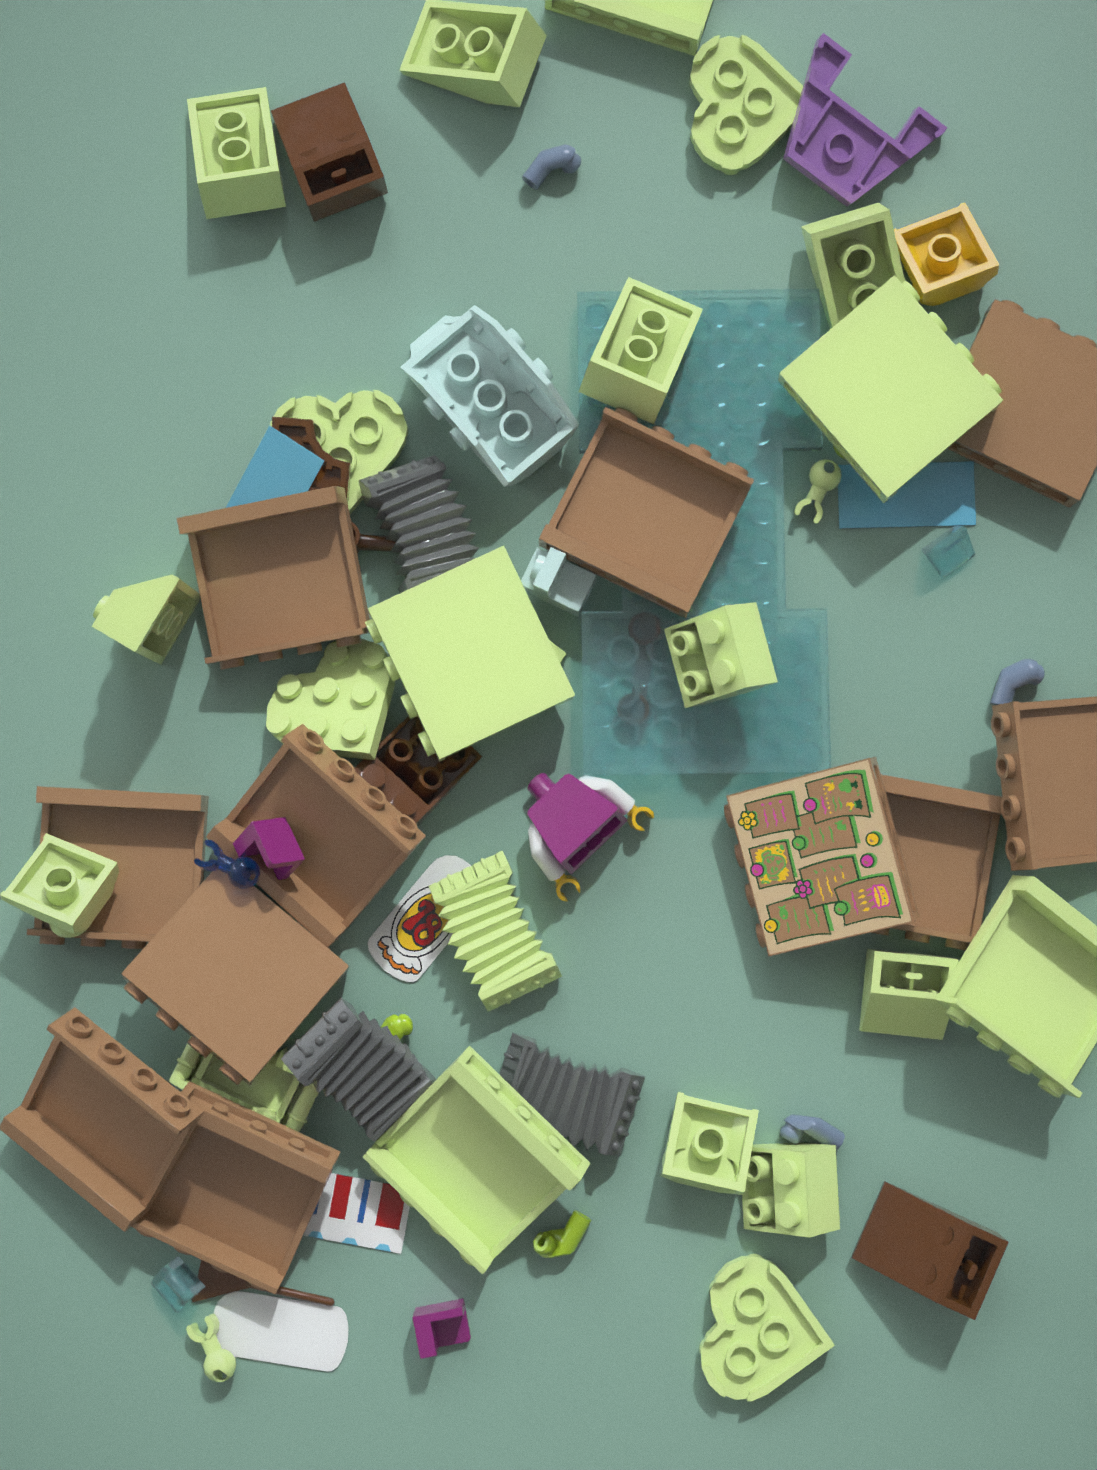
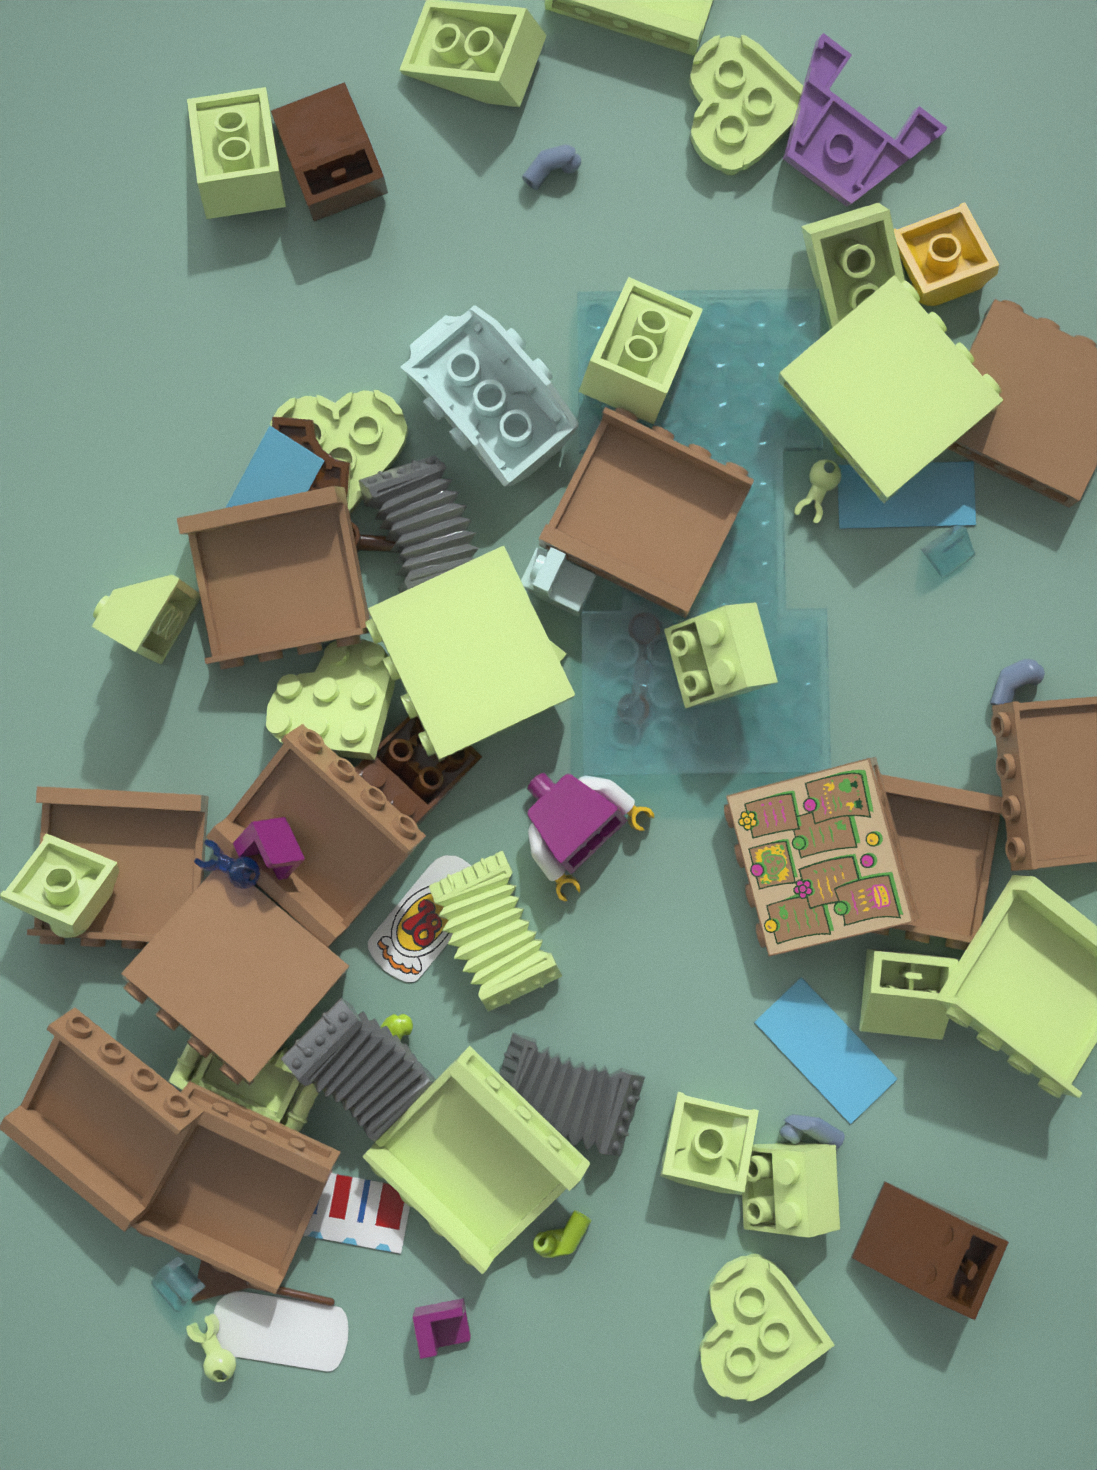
(825, 1050): none -> medium azure sticker

